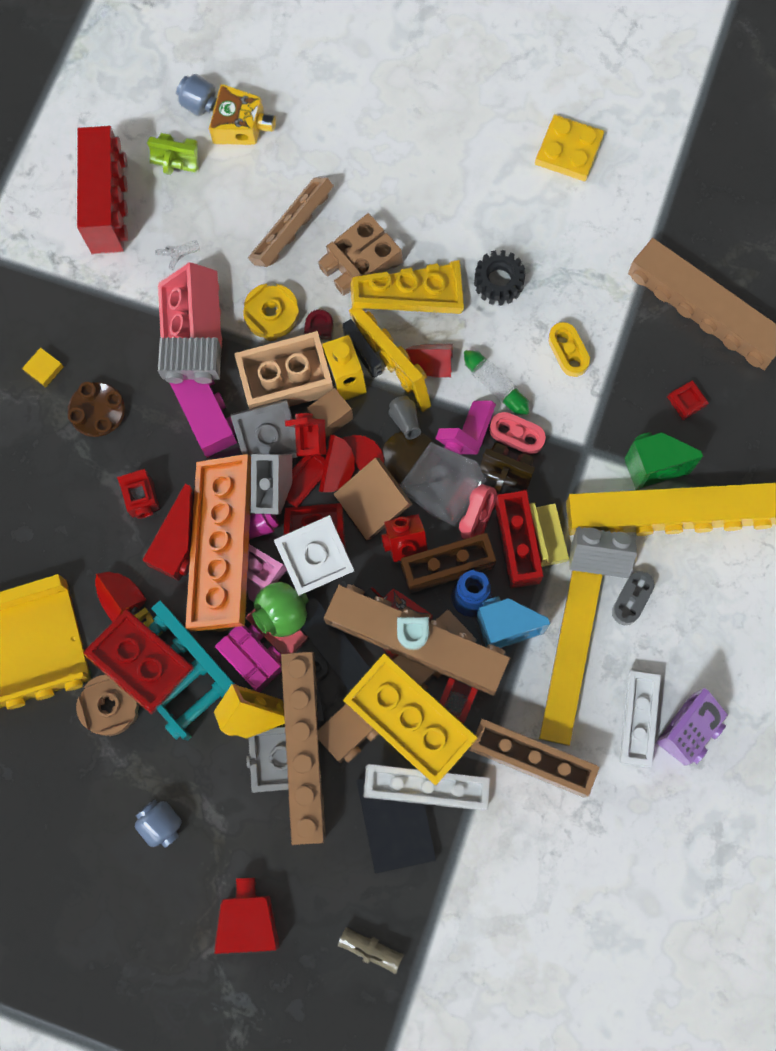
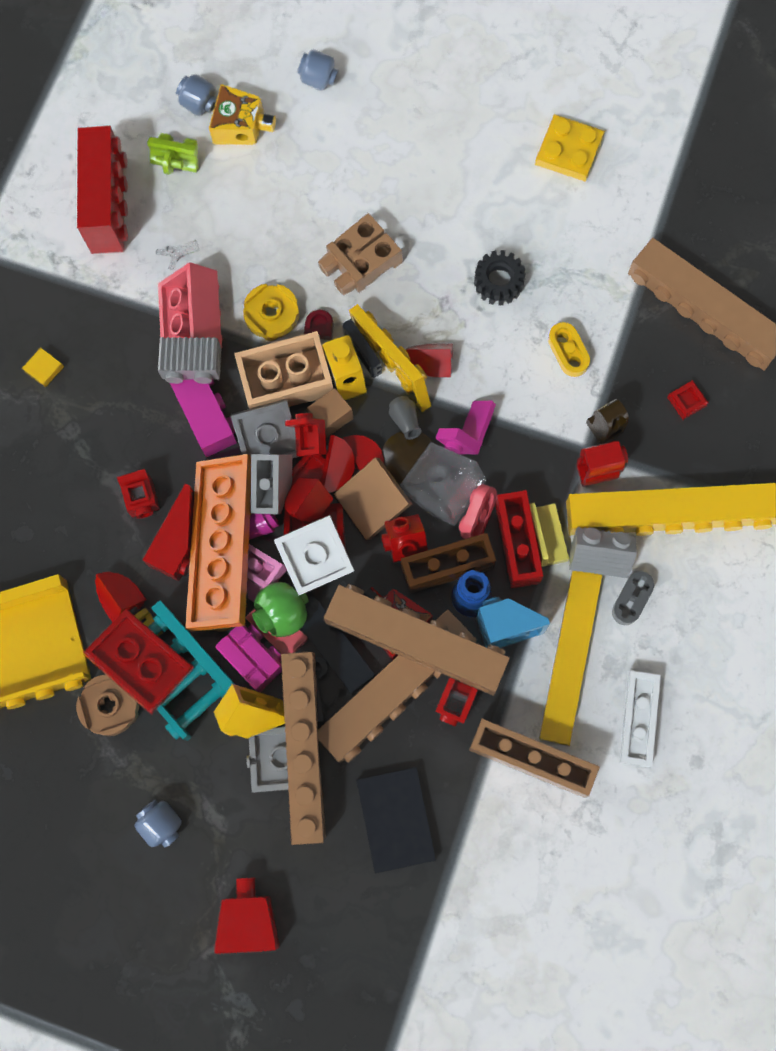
(96, 409): reddish brown dish -> none
(296, 215): medium nougat plate -> none
(307, 499): none -> red brick
(317, 69): none -> sand blue head
(370, 950): dark tan pin -> none
(410, 719): yellow plate -> none
(412, 631): light aqua tile -> none
(414, 787): white plate -> none
(419, 290): yellow wing -> none
(496, 382): piece -> none
(505, 469): dark brown hips -> none
(518, 431): coral plate -> none
(601, 463): none -> red brick
(608, 421): none -> dark brown leg
(659, 459): green slope -> none
(693, 727): medium lavender slope -> none

